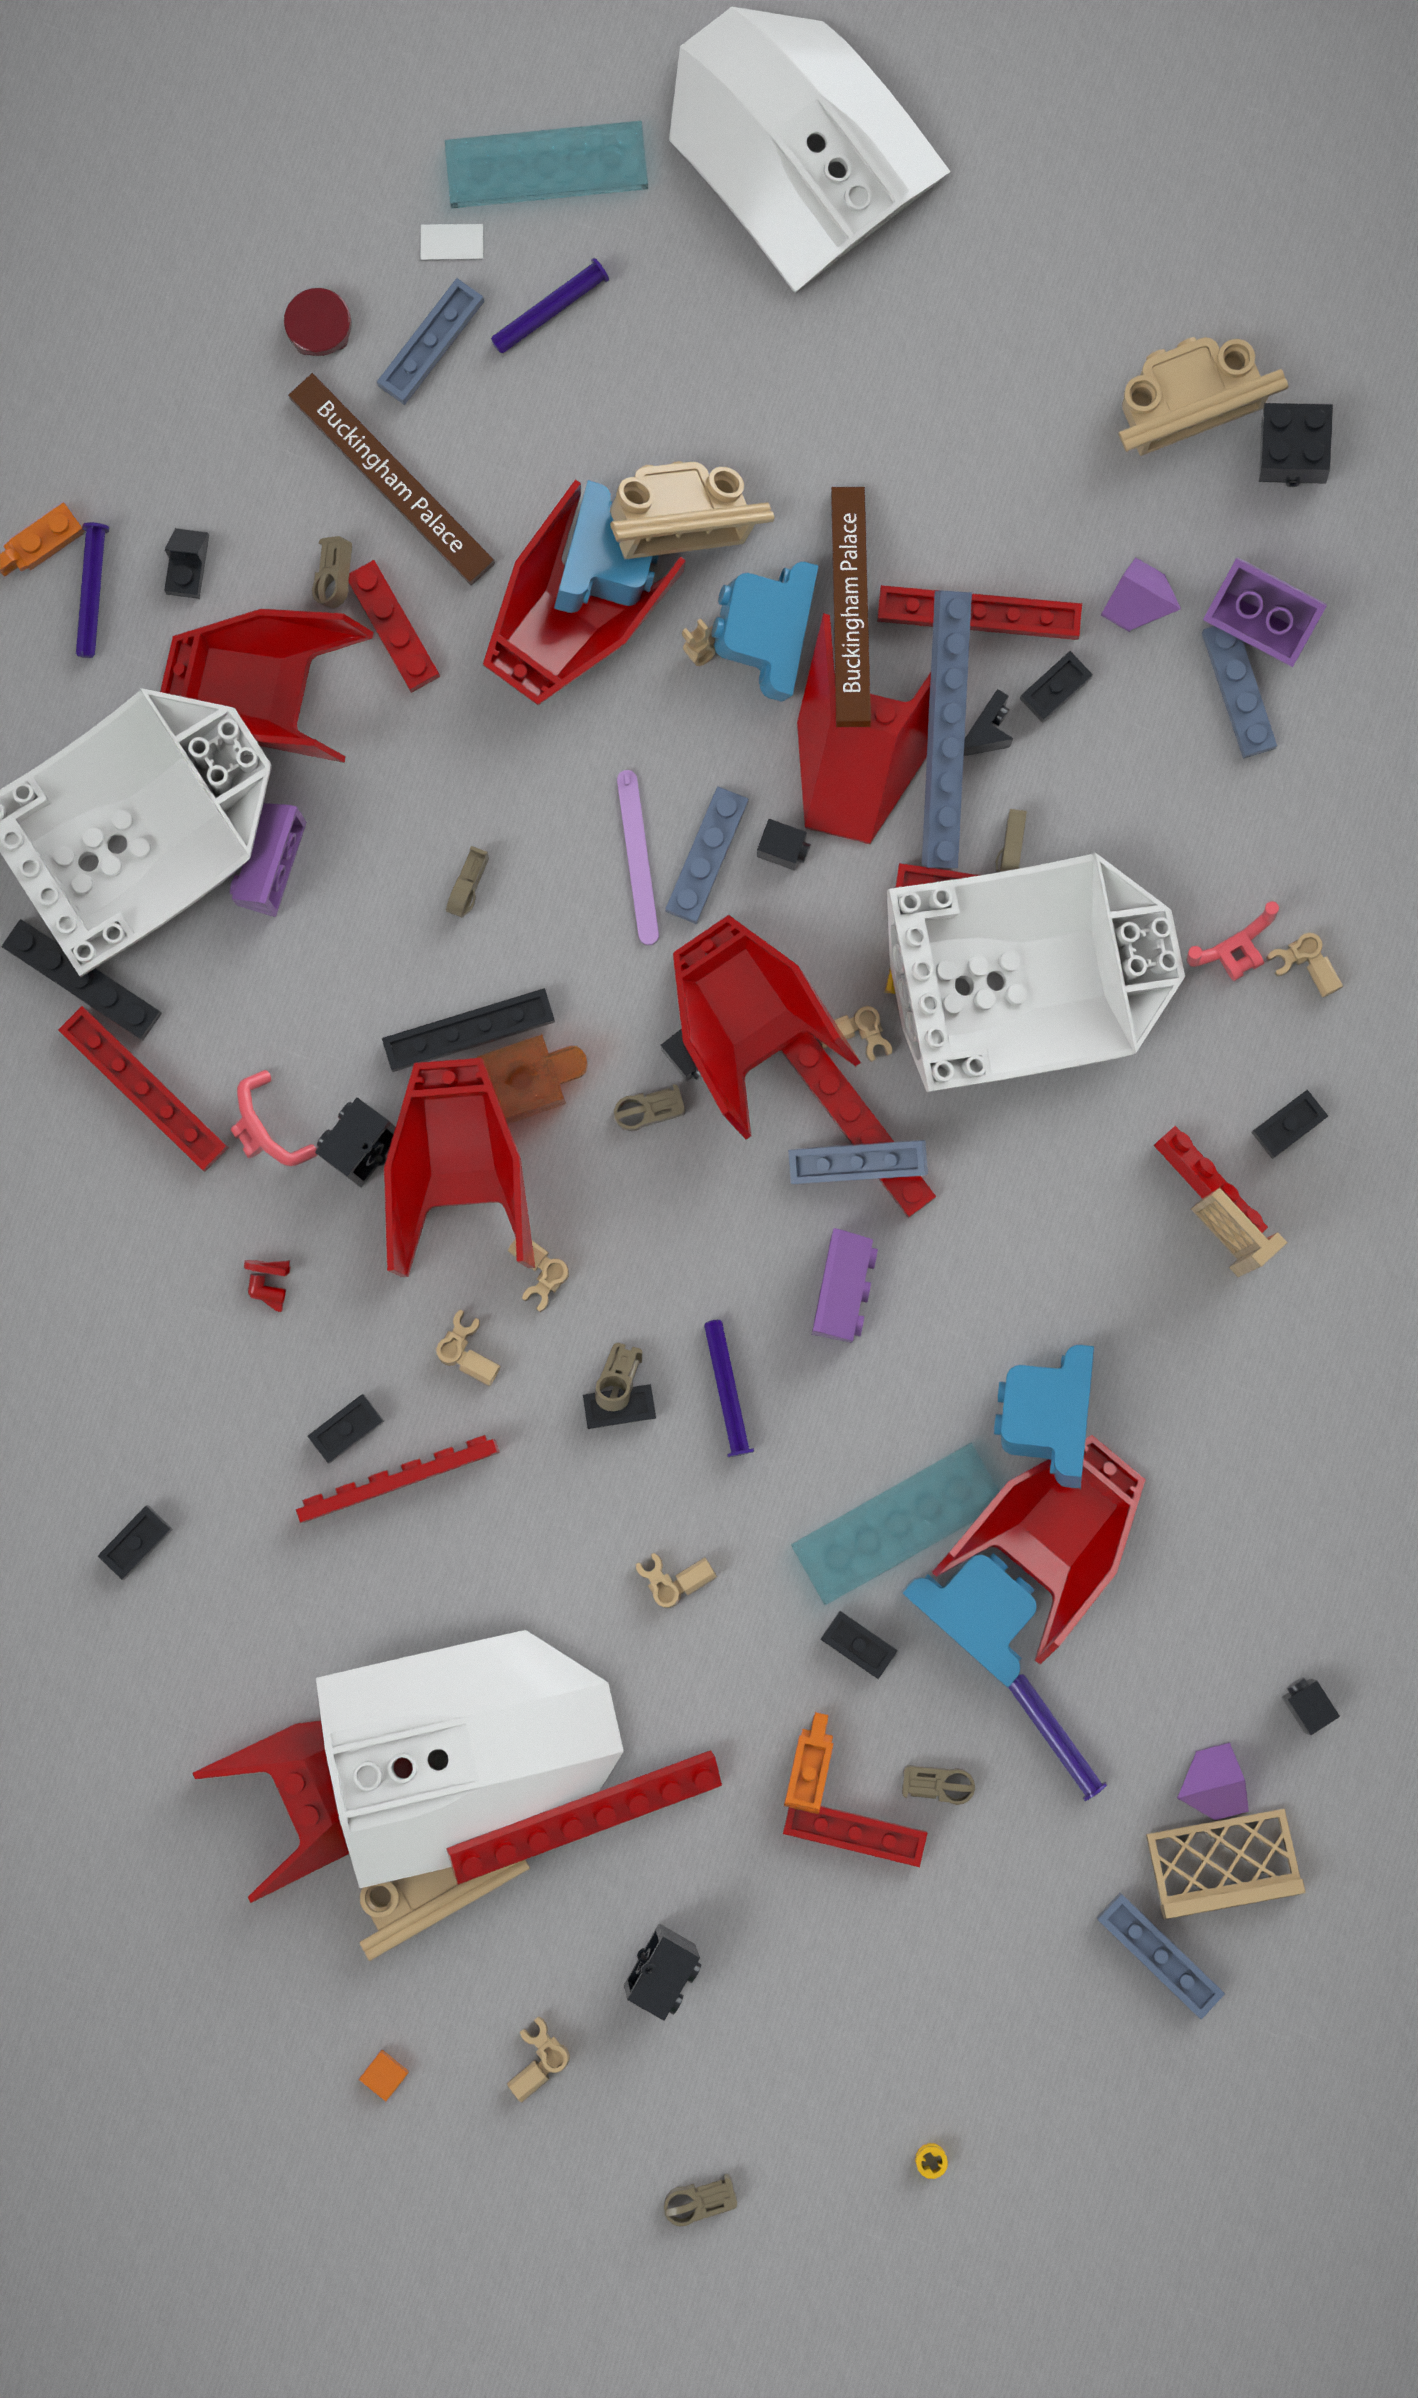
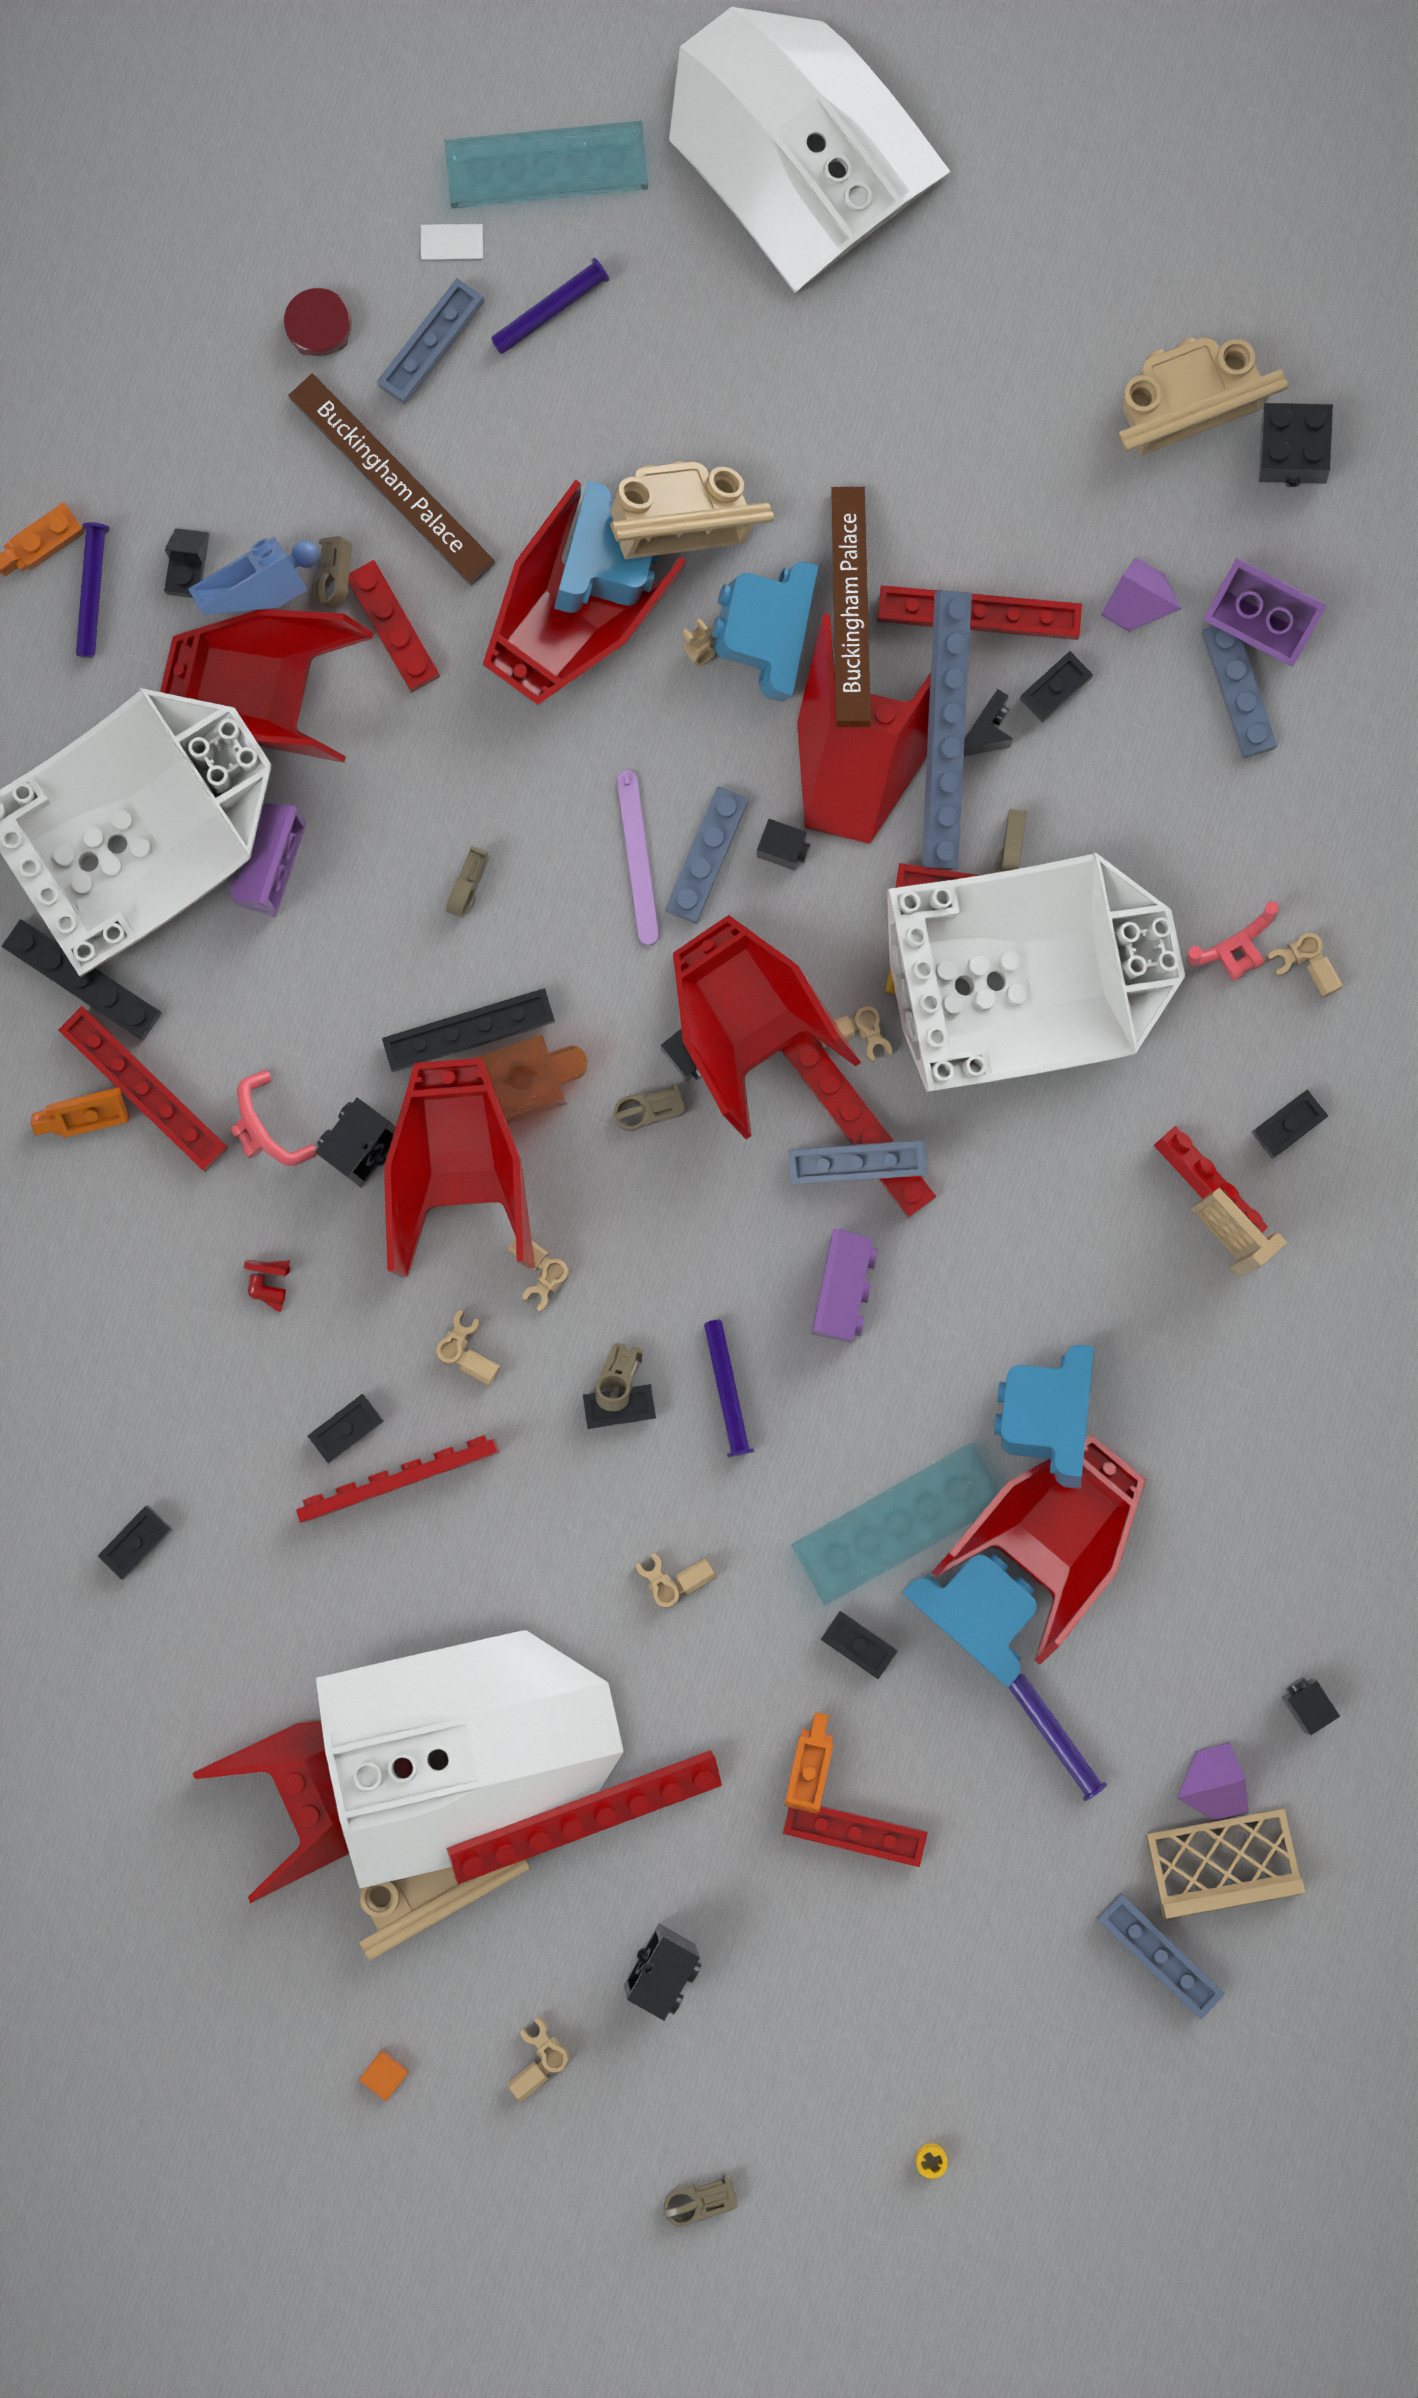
(82, 1114): none -> orange hinge
(256, 580): none -> medium blue slope
(930, 1783): dark tan piece -> none

